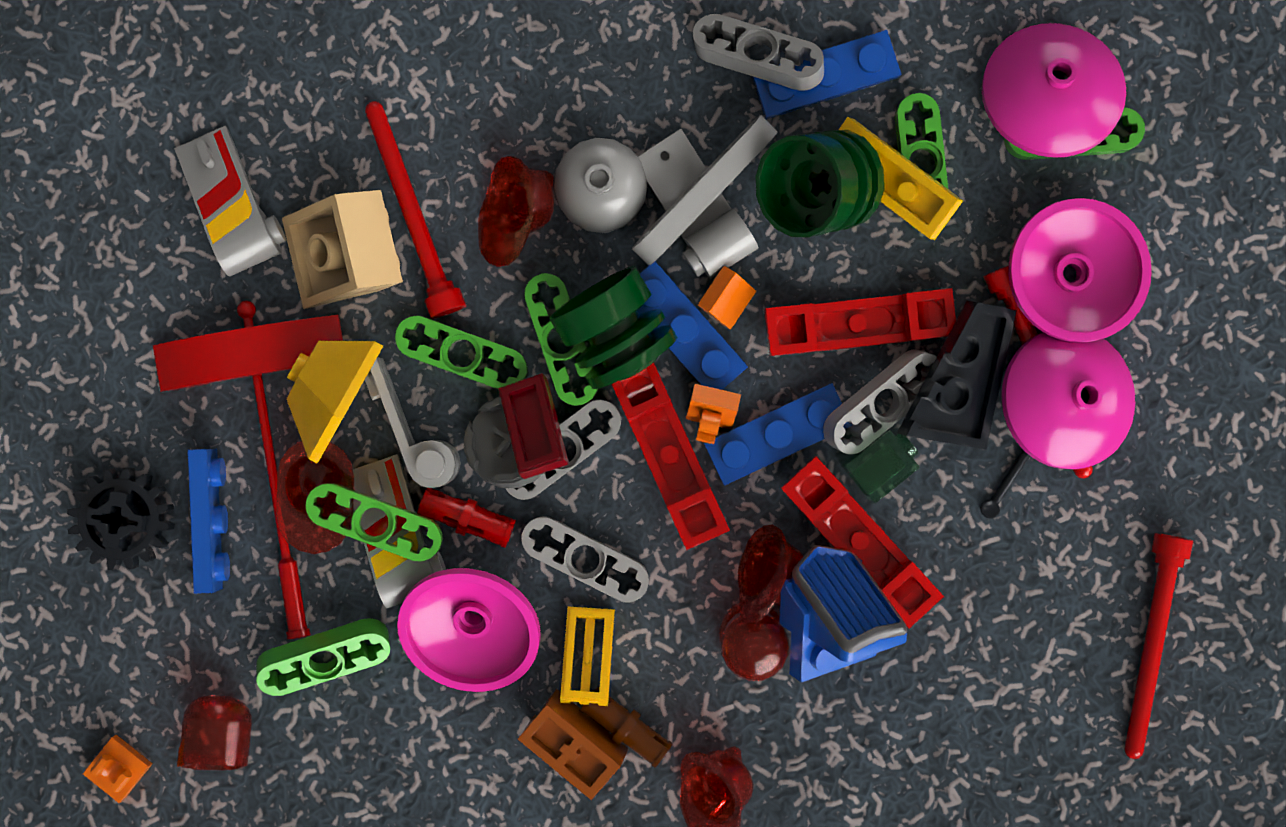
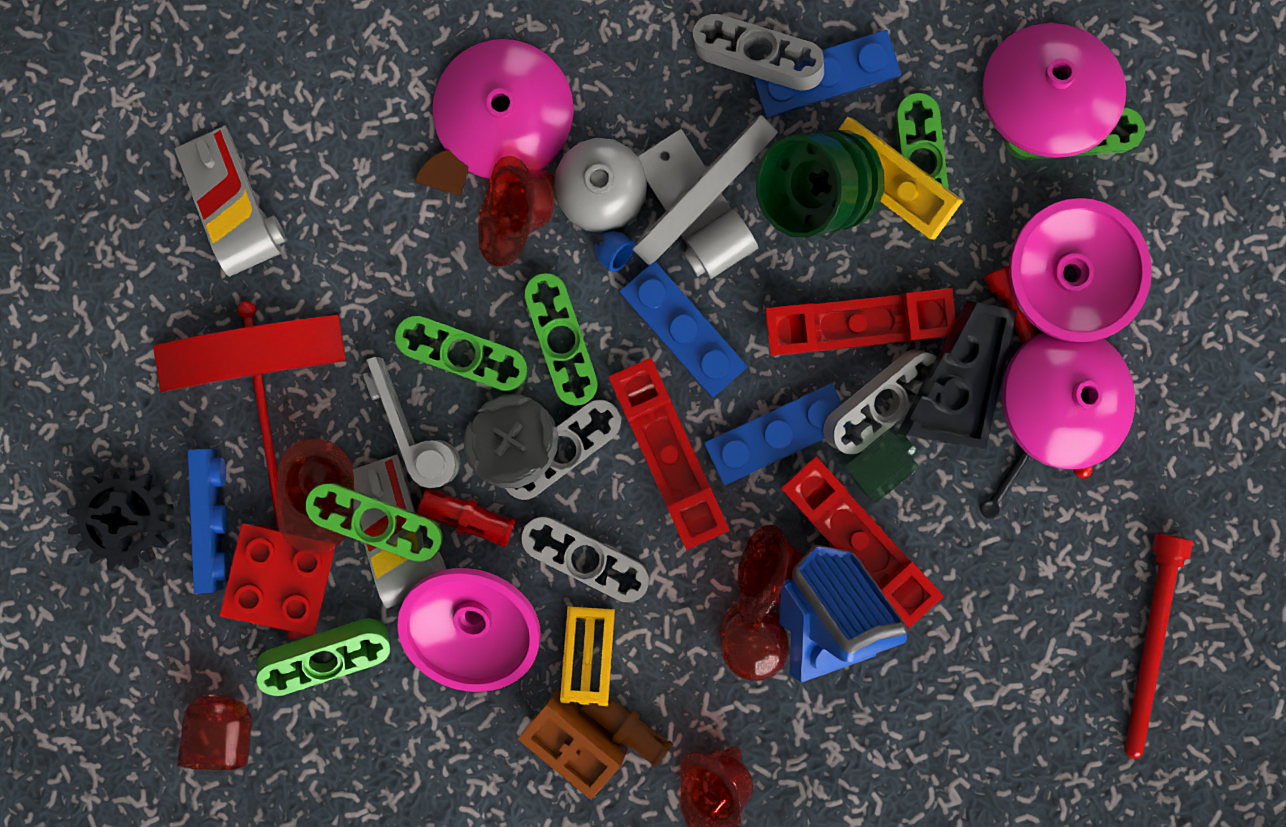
(117, 768): orange tile -> none
(275, 582): none -> red hinge
(326, 389): yellow slope -> none
(342, 248): tan slope -> none
(442, 295): red piece -> none
(444, 173): none -> reddish brown tile
(531, 127): none -> dark pink dish
(533, 426): dark red tile -> none
(614, 250): none -> blue hinge
(618, 336): dark green wheel -> none
(713, 410): orange tile -> none
(727, 297): orange tile -> none

